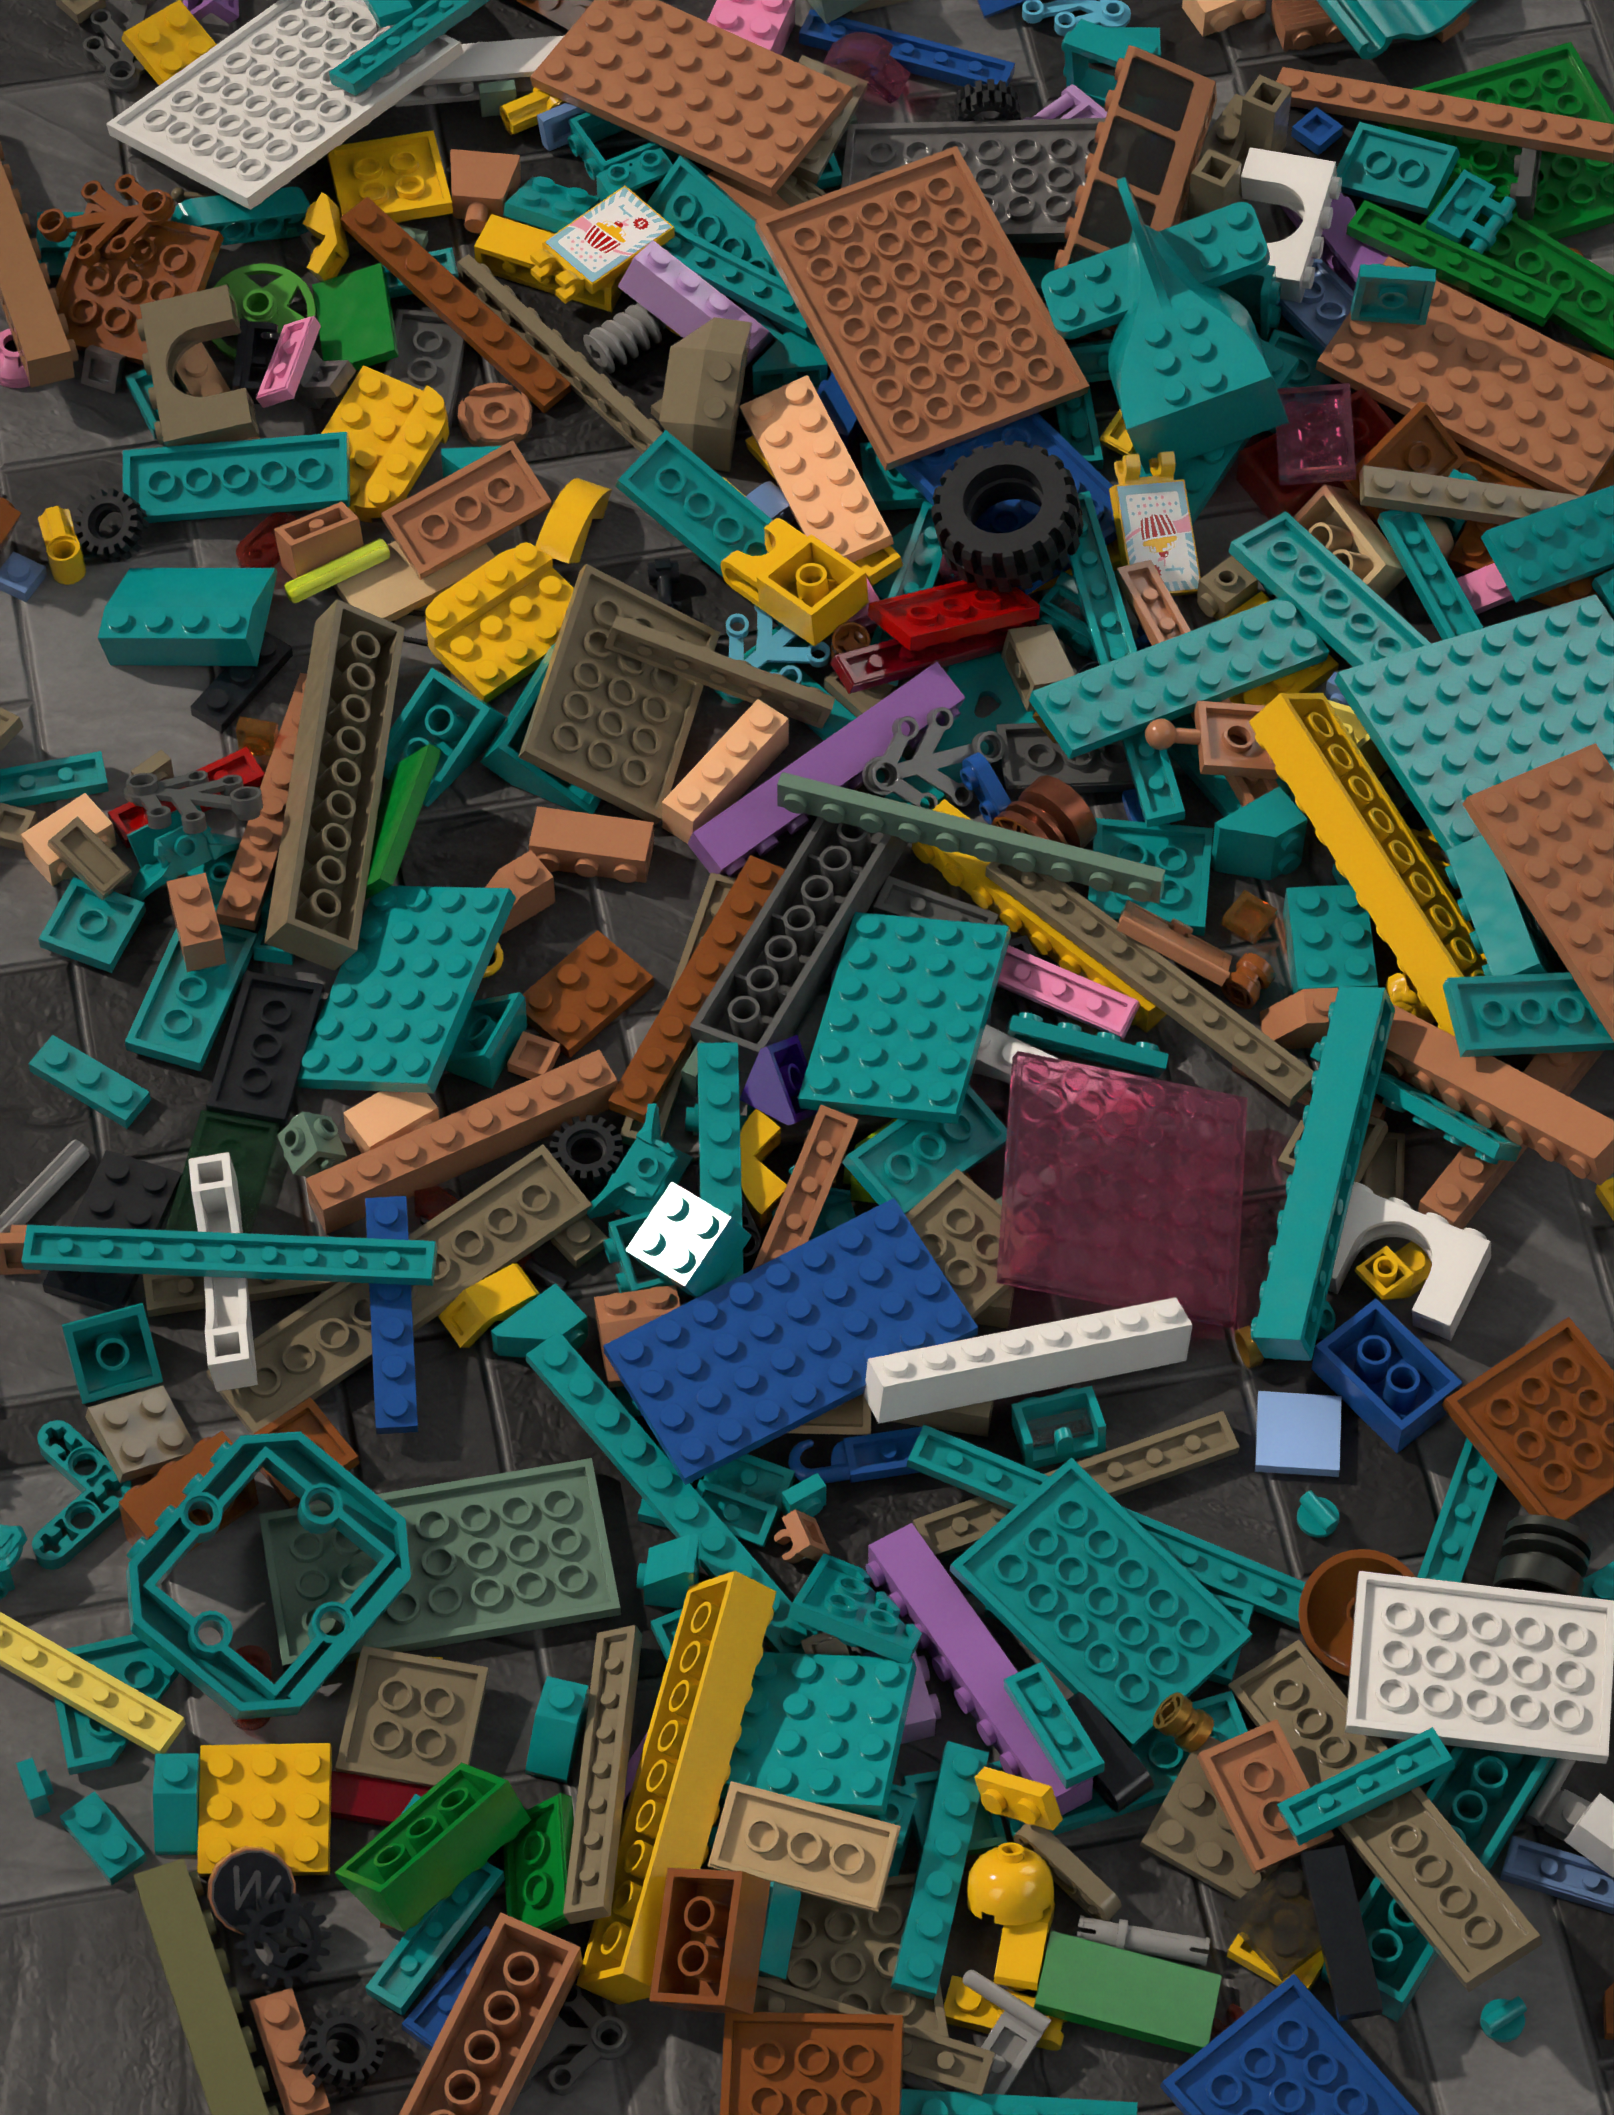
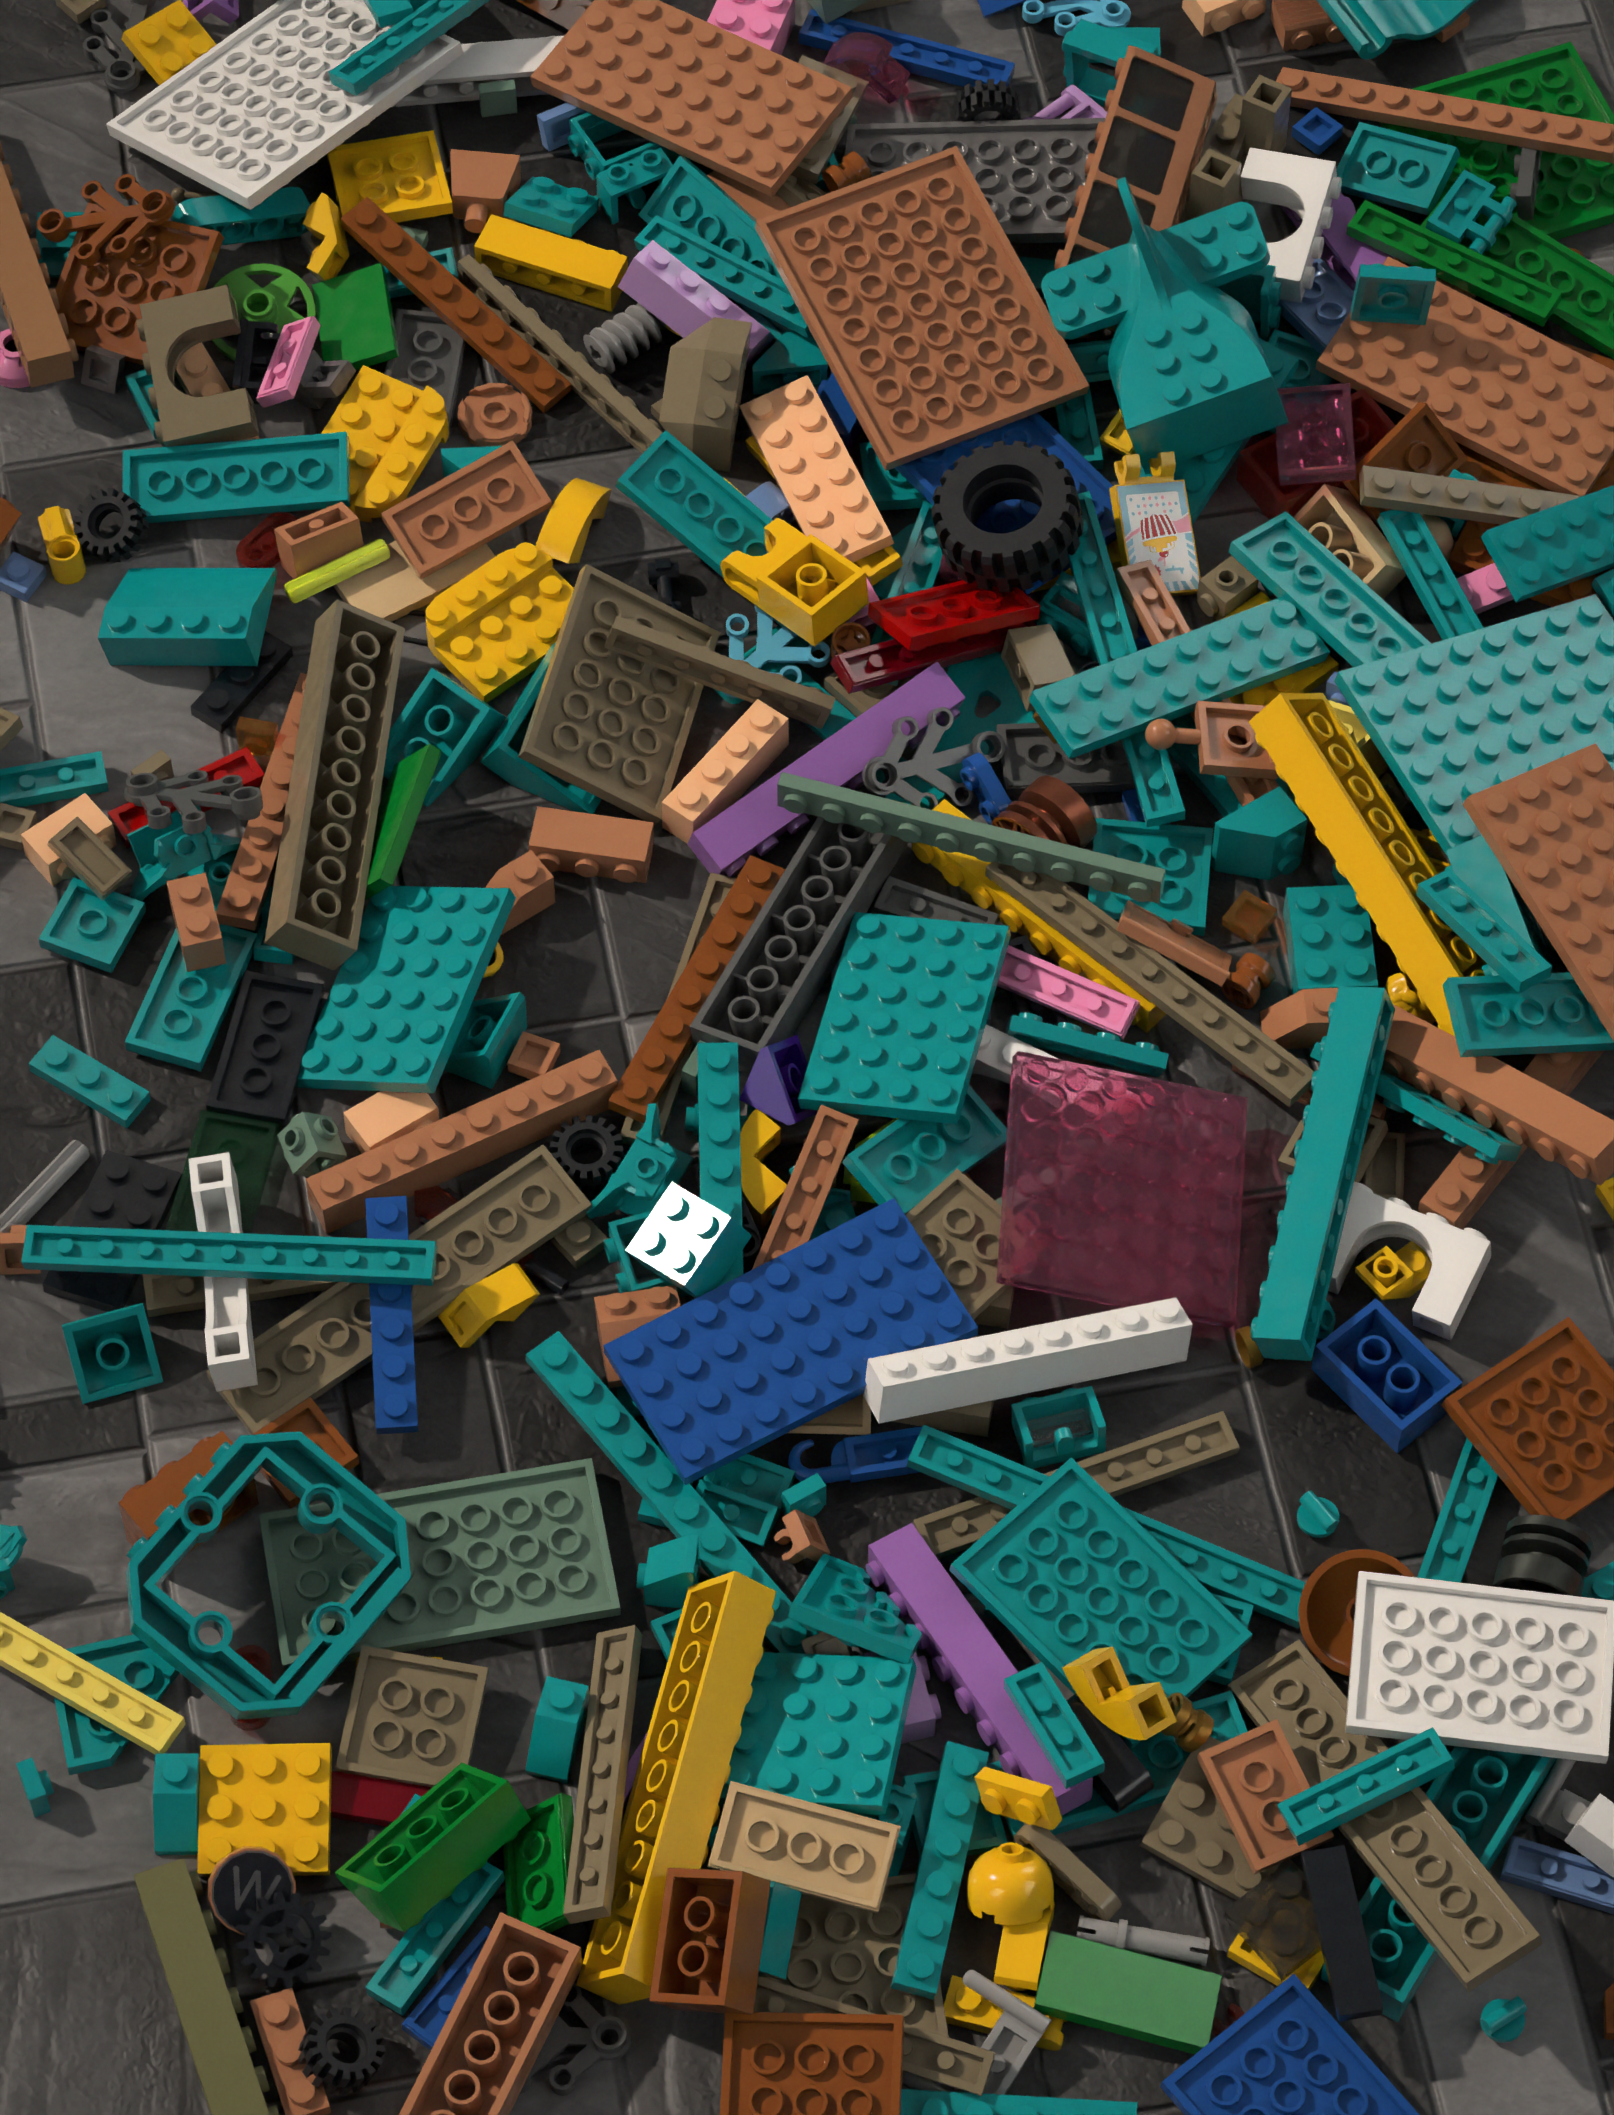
(92, 1488): teal beam -> none
(103, 1838): teal plate -> none
(140, 1432): dark tan plate -> none
(523, 112): yellow piece -> none
(538, 1321): teal slope -> none
(585, 993): dark orange plate -> none
(600, 244): tile -> none
(850, 171): none -> dark orange wheel
(1126, 1709): none -> yellow brick
(1298, 1434): light blue tile -> none
(1484, 930): none -> teal plate

